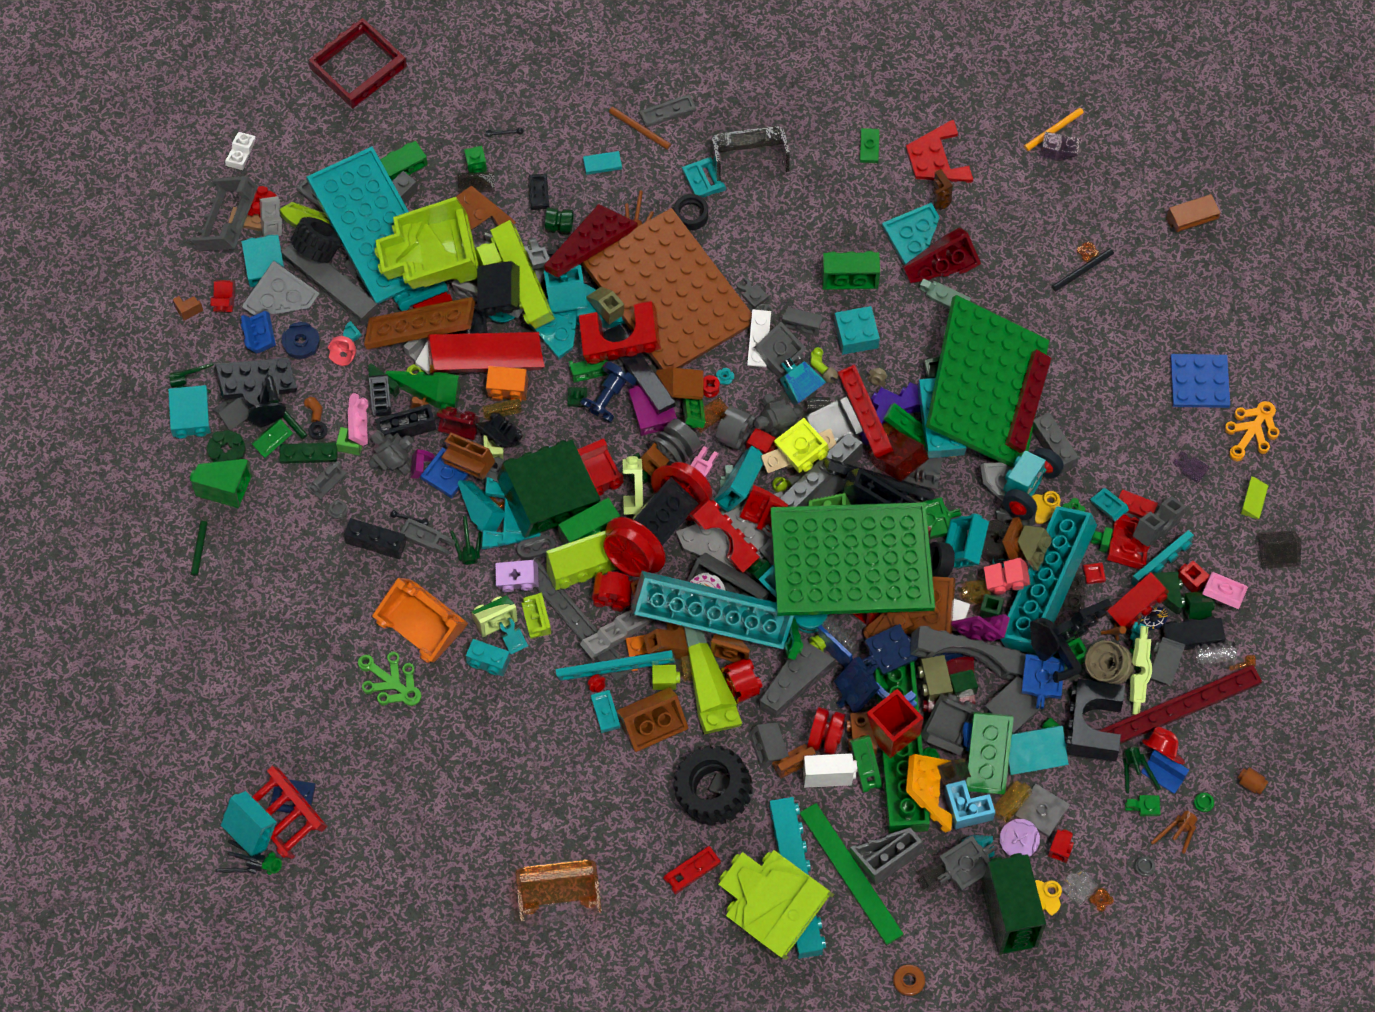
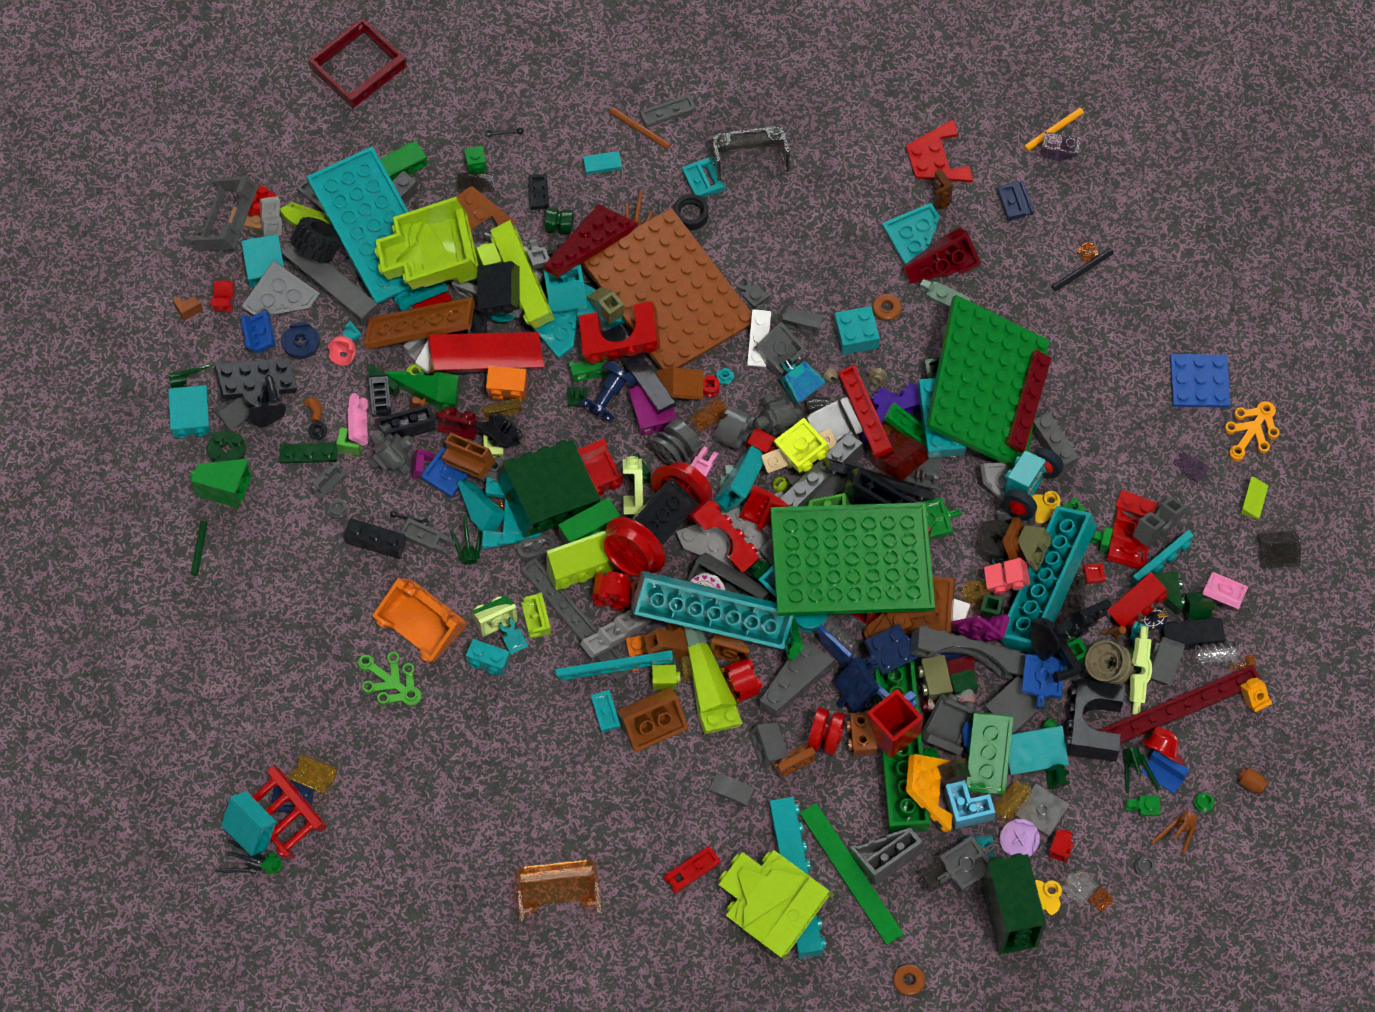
(240, 150): white slope -> none
(272, 438): green plate -> none
(294, 425): dark green bar -> none
(314, 773): none -> clear yellow bracket
(509, 570): lavender brick -> none
(596, 683): red plate -> none
(653, 459): dark orange brick -> none
(694, 412): green plate -> none
(698, 766): black tyre -> none
(816, 360): lime arm -> none
(817, 642): lime plate -> none
(829, 770): white brick -> none
(850, 270): green brick -> none
(866, 763): green plate -> none
(869, 145): green plate -> none
(887, 299): none -> dark orange piece
(941, 559): black tyre -> none
(975, 541): teal window -> none
(1015, 200): none -> dark blue plate
(1056, 776): none -> dark green tile
(1109, 504): teal plate -> none
(1193, 213): piece -> none
(1193, 570): red brick -> none
(1255, 694): none -> light orange brick

